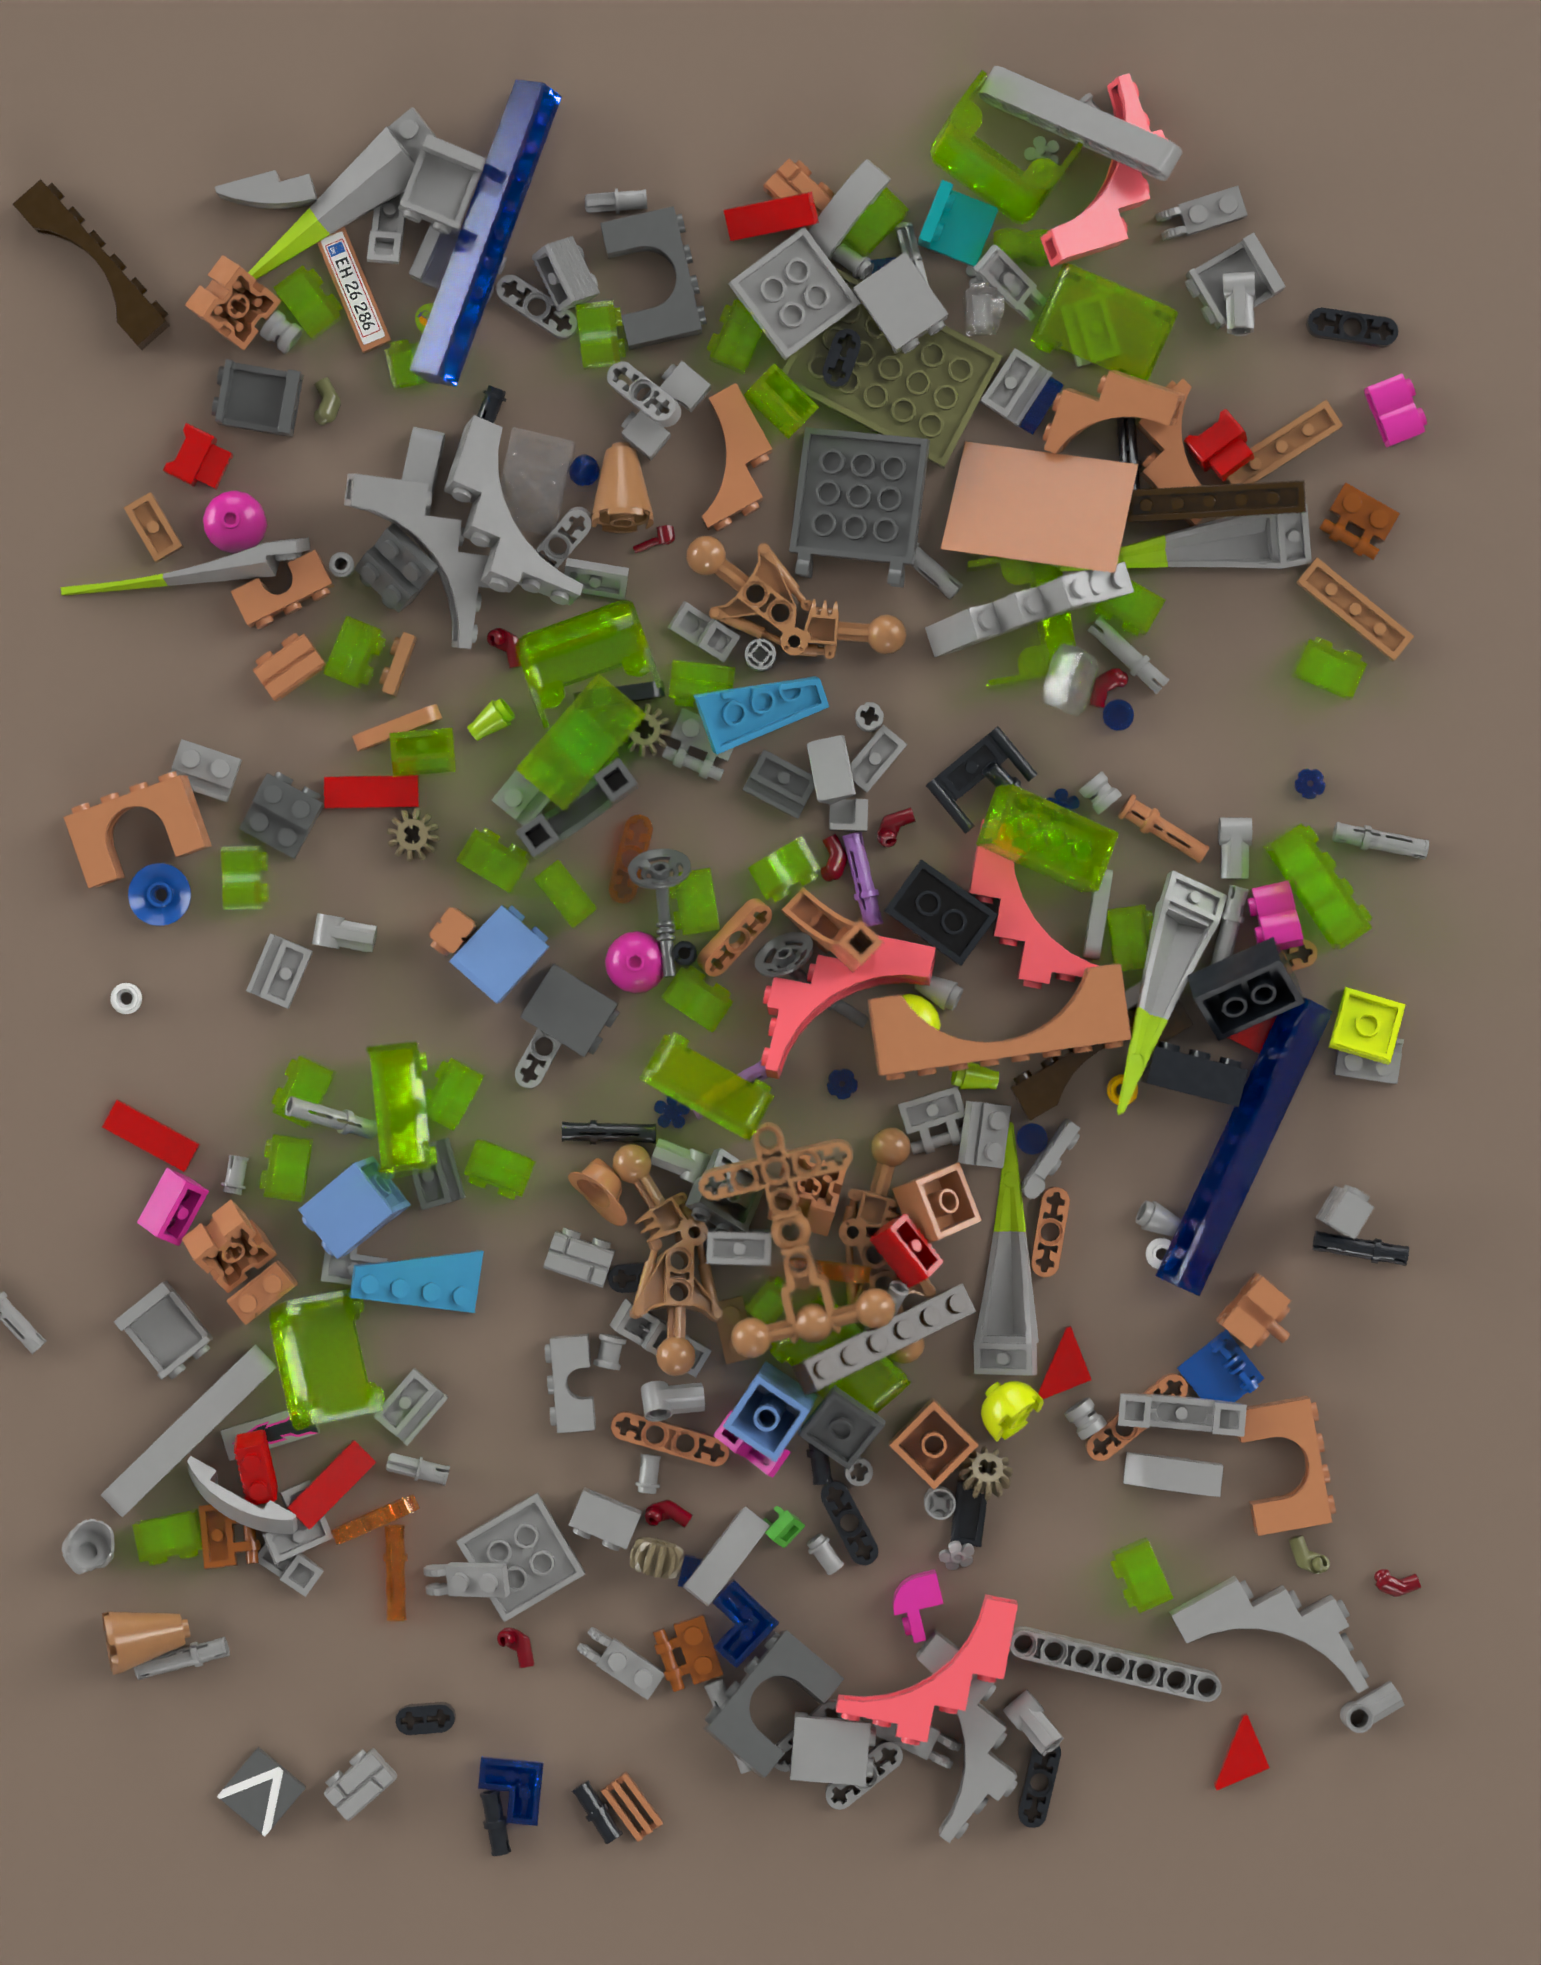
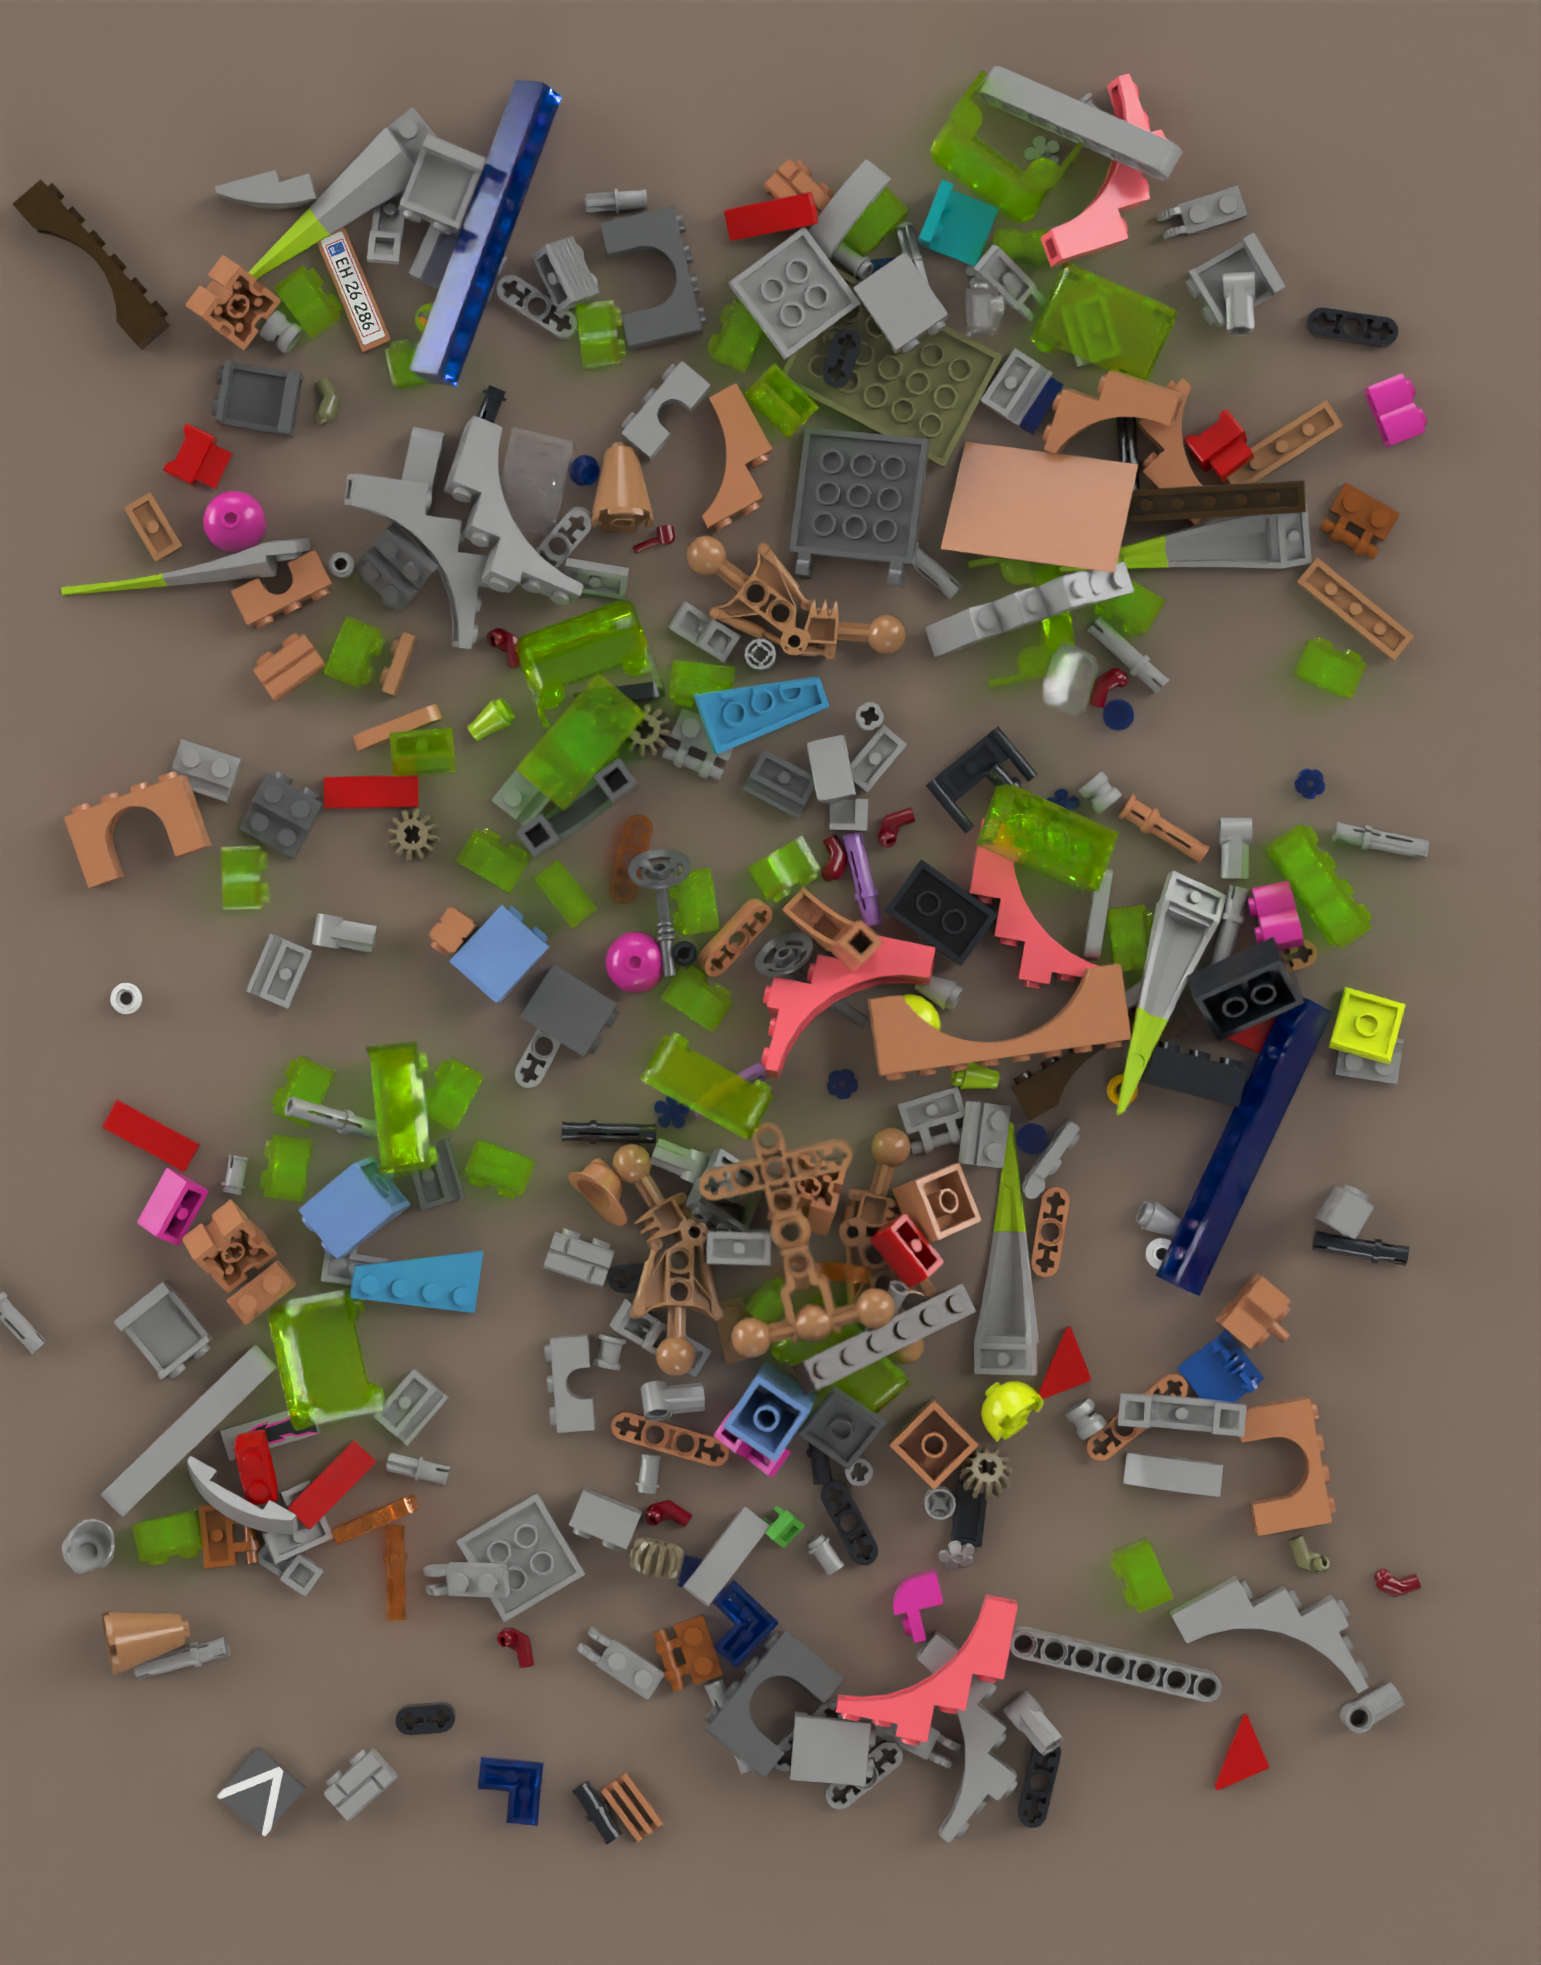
(143, 894): blue dish -> none
(495, 1822): black pin -> none
(649, 405): light grey beam -> none

